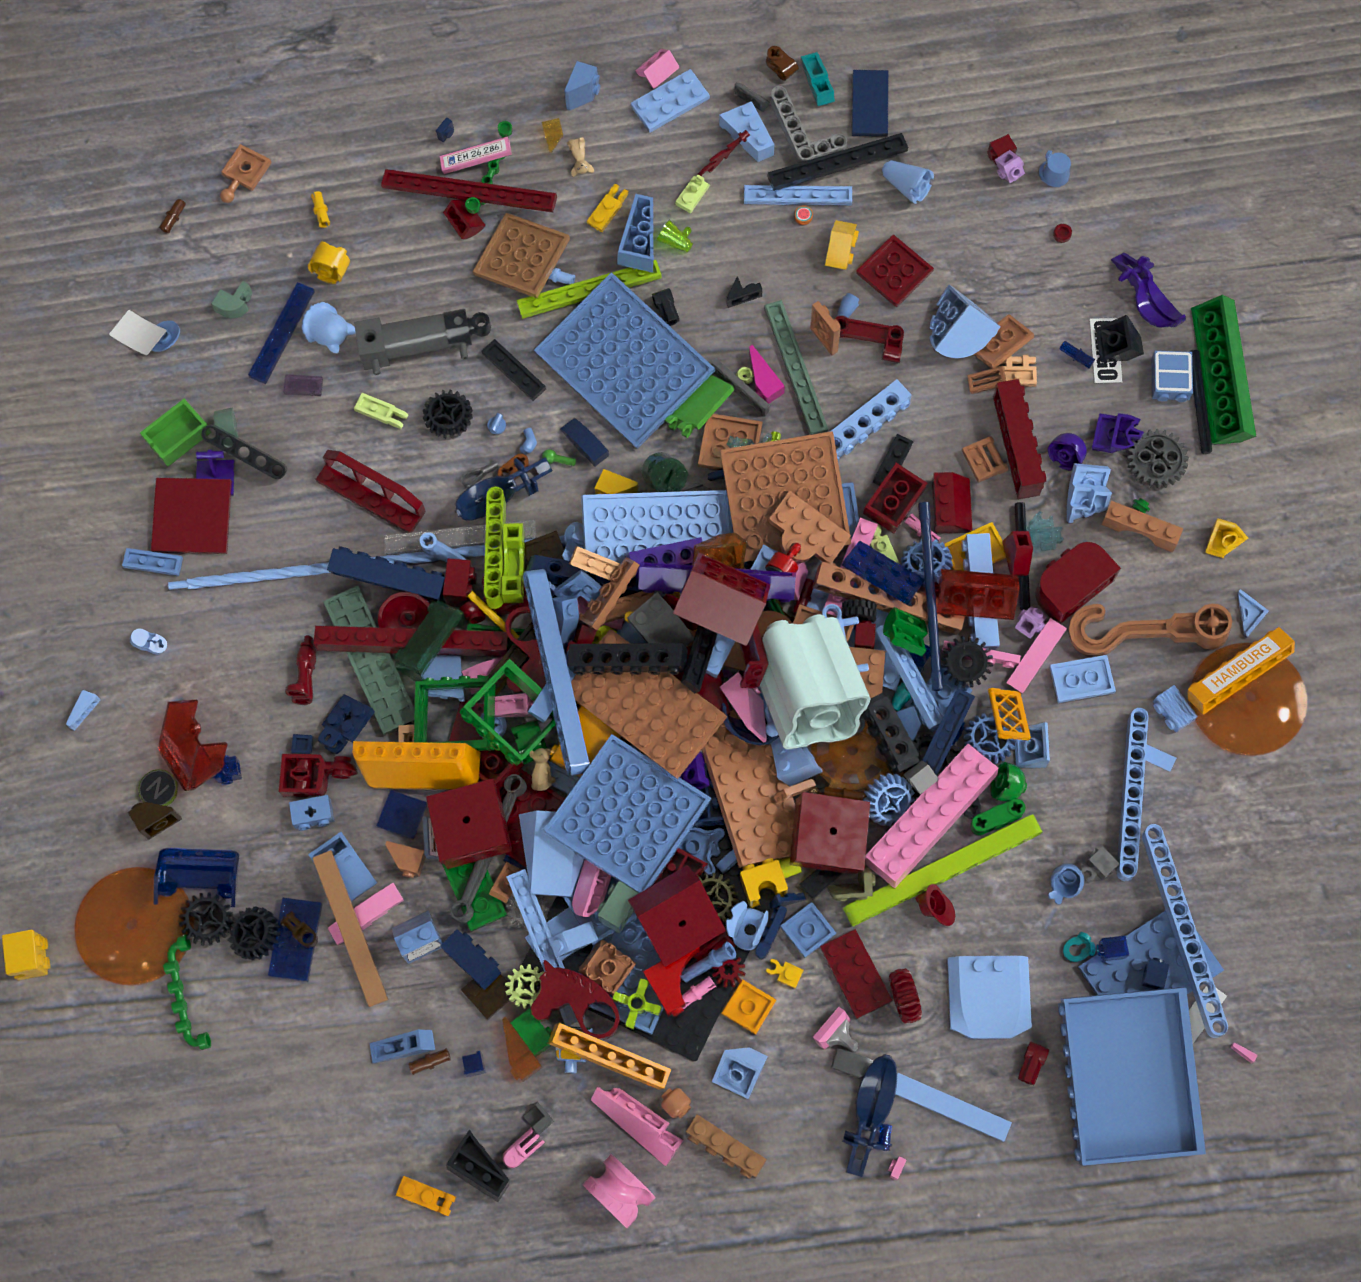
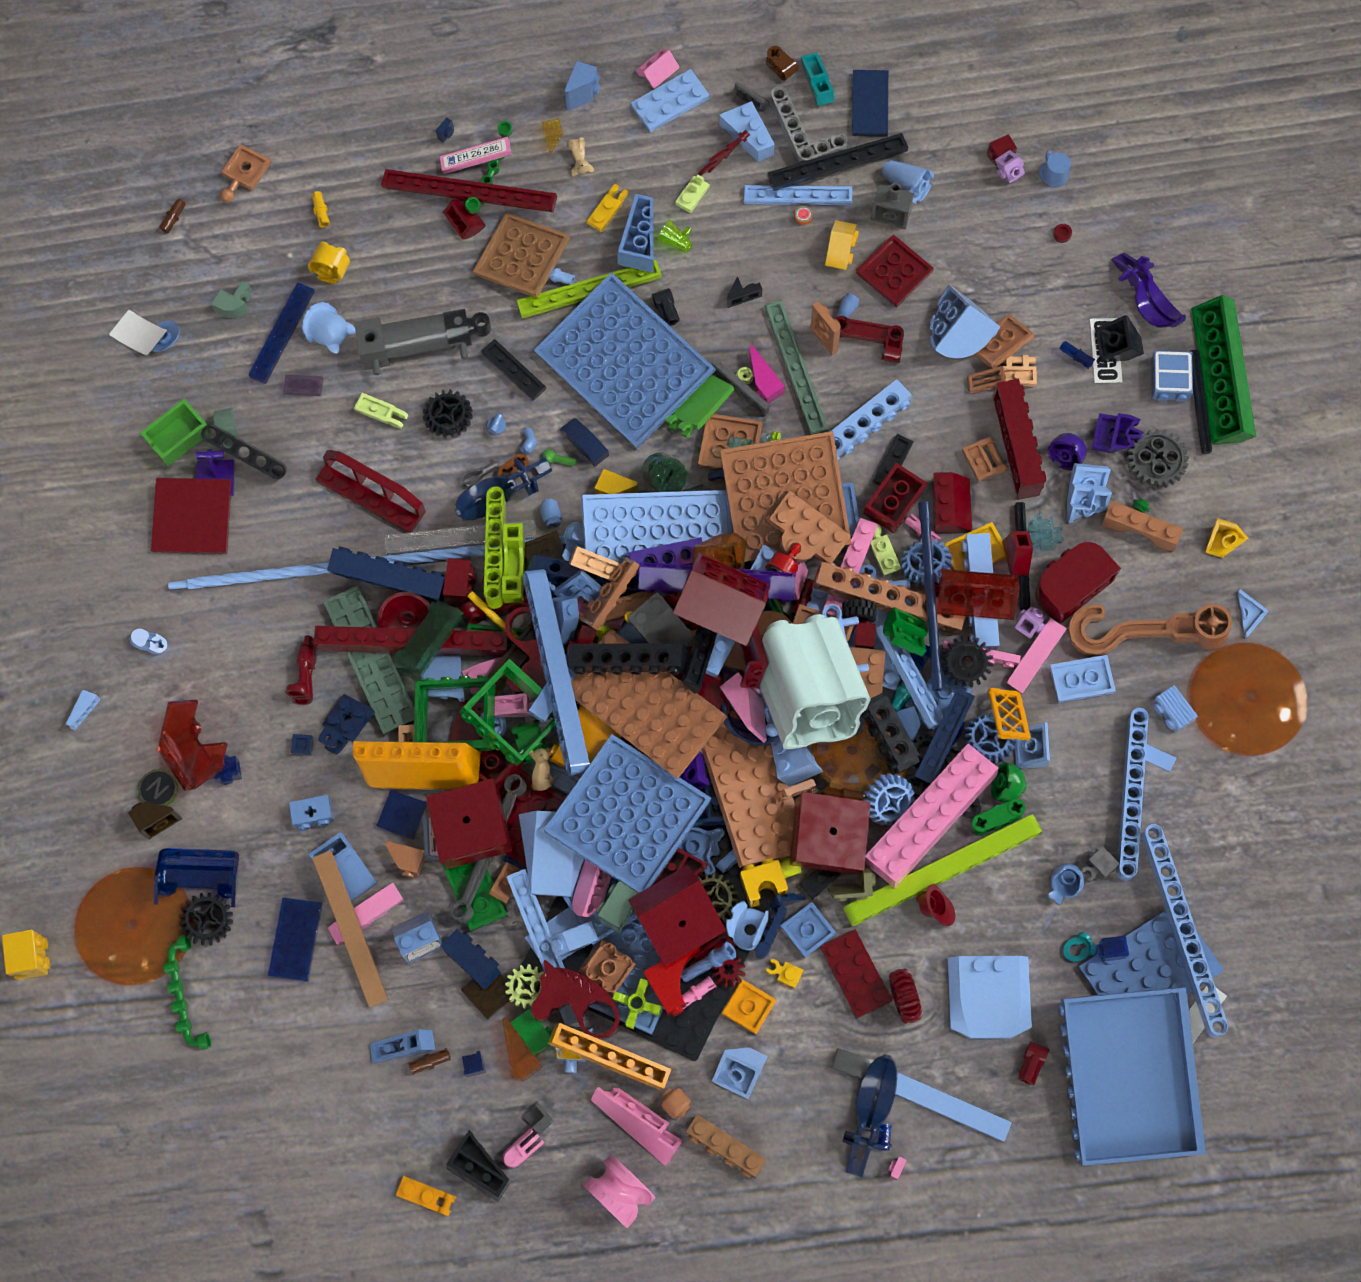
(152, 562): medium blue plate -> none
(243, 937): black gear -> none
(299, 930): dark brown connector -> none
(309, 774): dark red brick -> none
(438, 549): light blue piece -> none
(550, 513): none -> medium blue brick
(836, 1032): piece -> none
(883, 572): clear blue plate -> none
(892, 205): none -> dark grey brick
(921, 777): light grey panel -> none
(1155, 974): dark blue brick -> none
(1240, 670): light orange brick -> none
(1245, 1053): bright pink piece -> none

